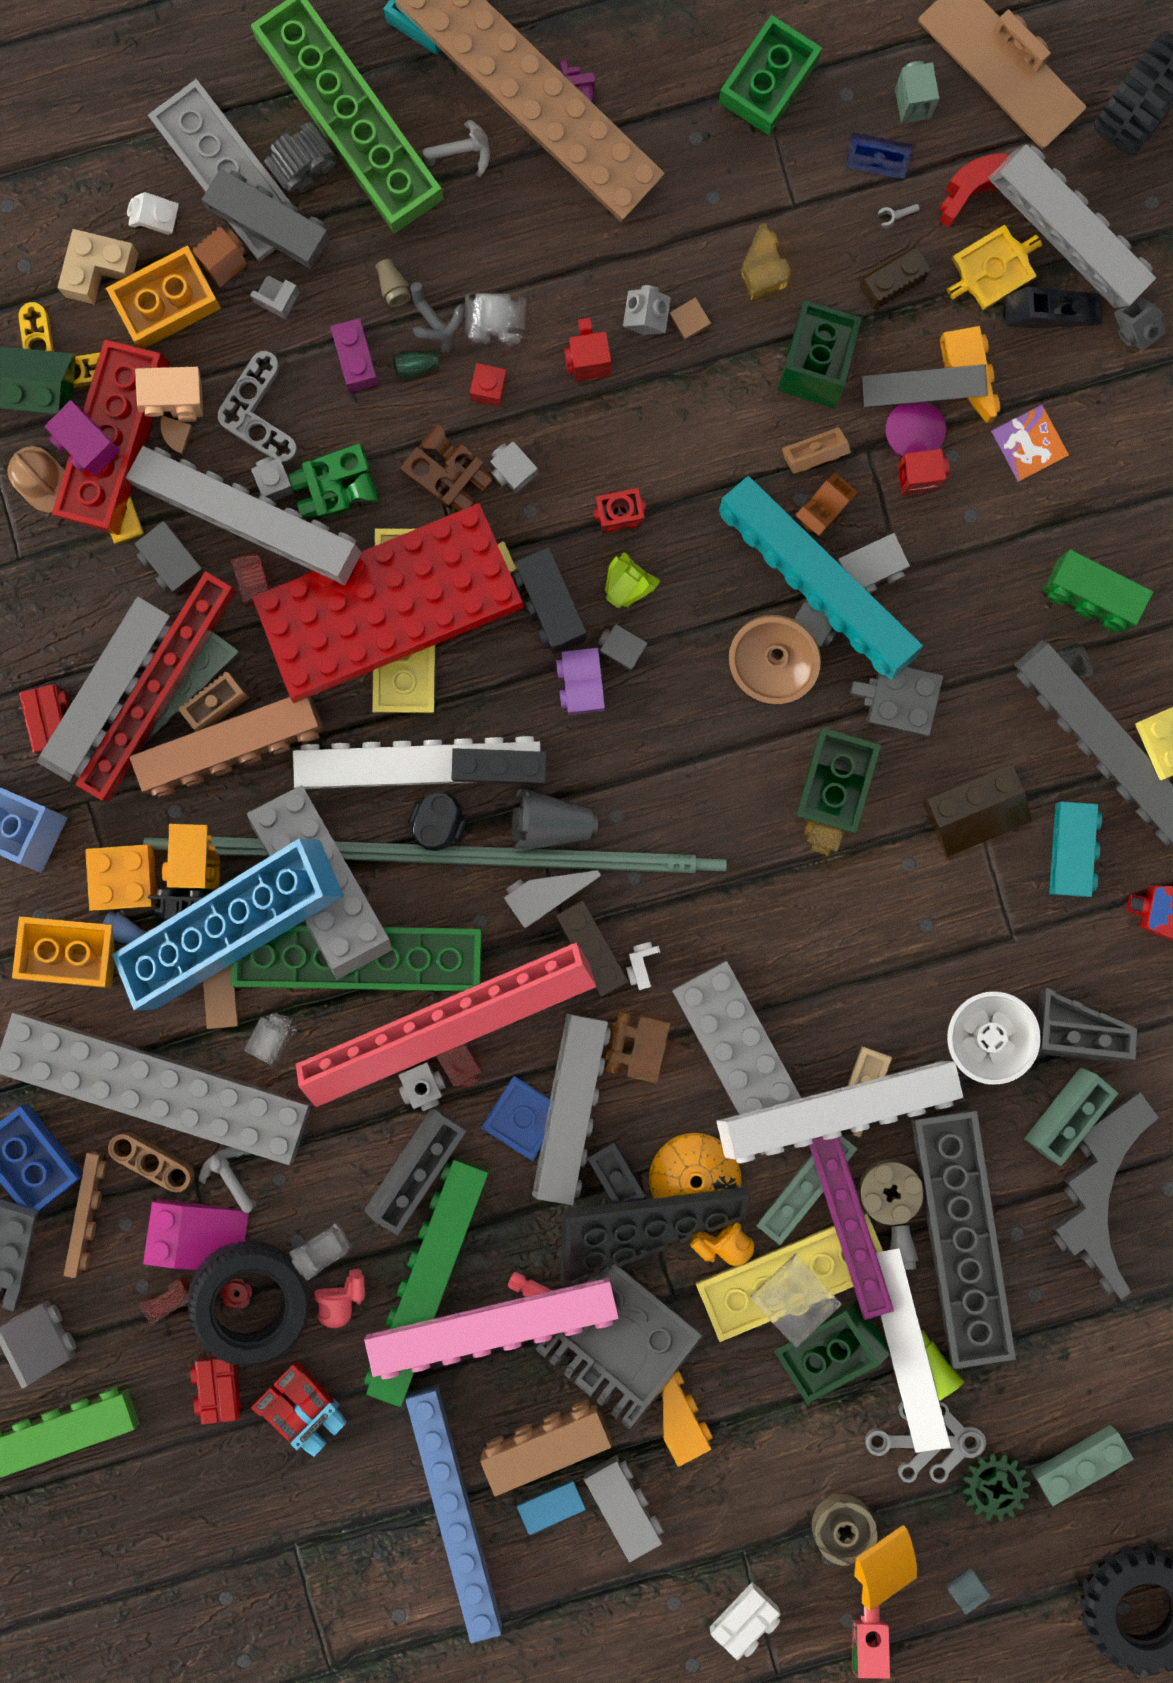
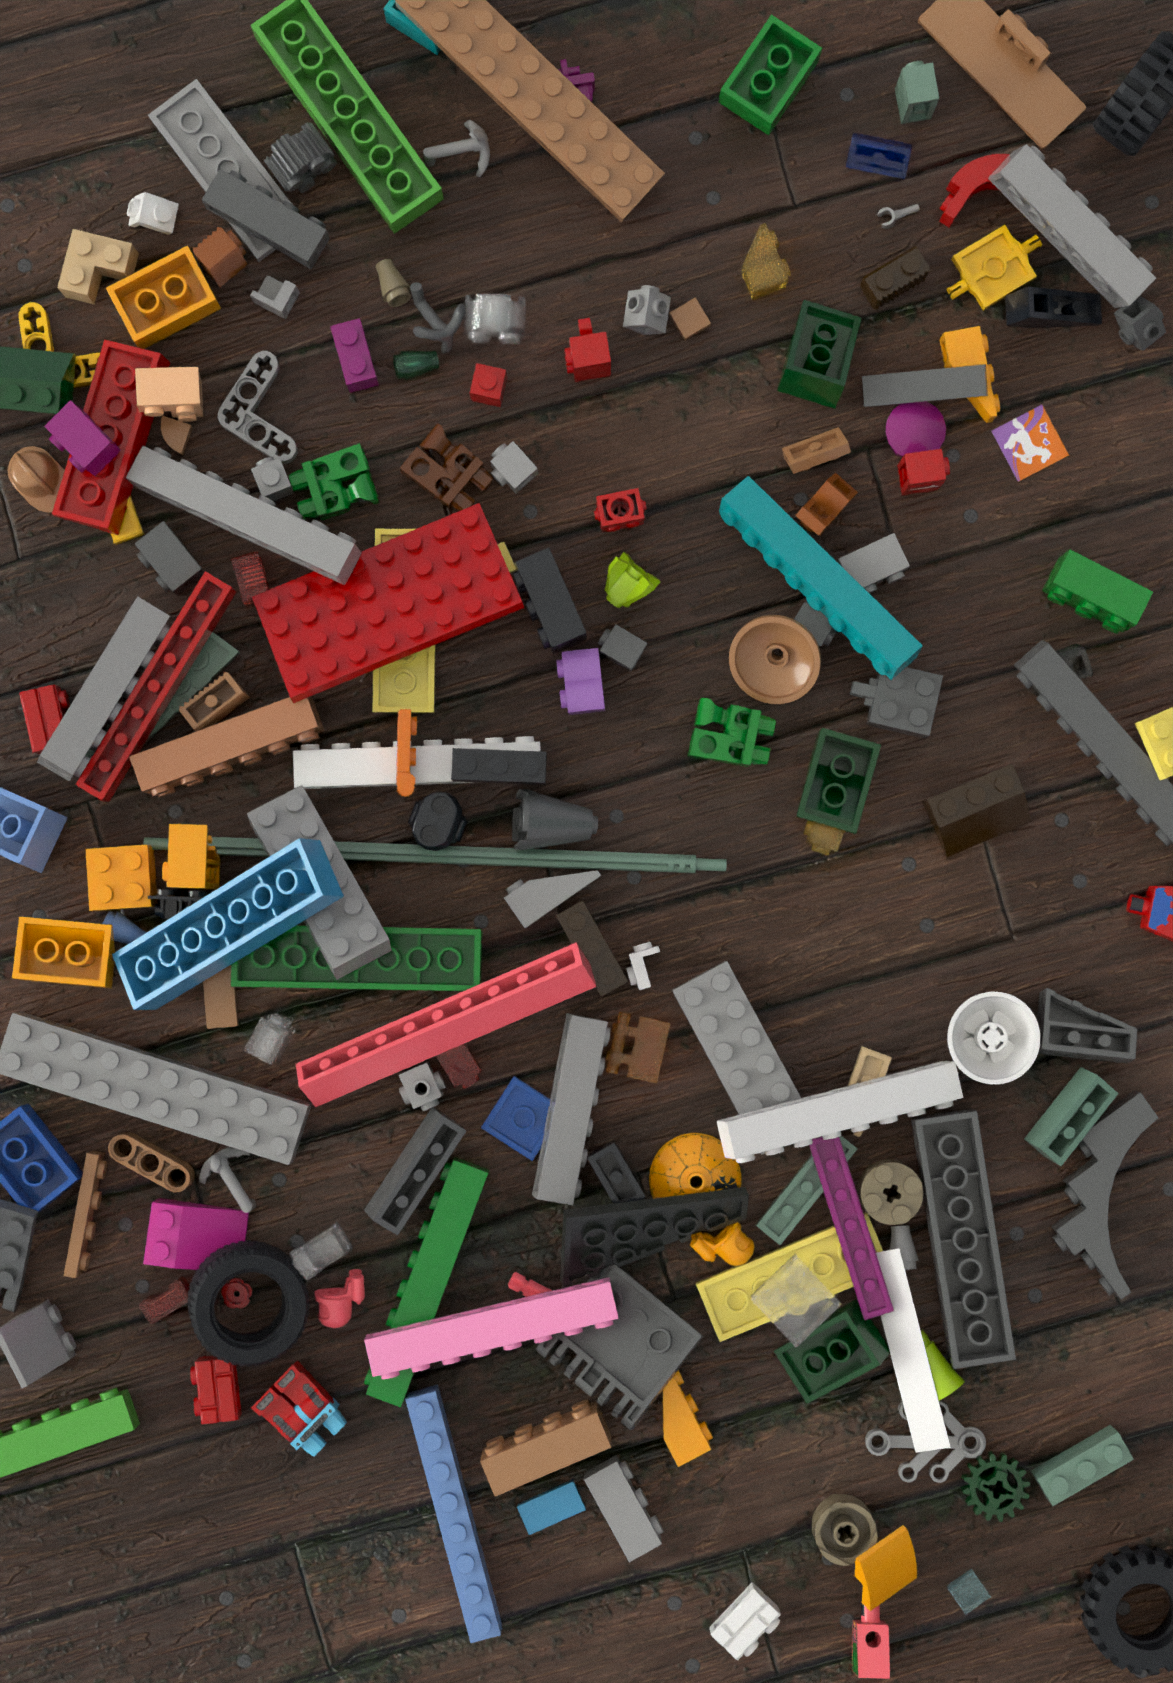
(405, 755): none -> orange hinge
(737, 741): none -> green hips
(1075, 849): teal brick -> none

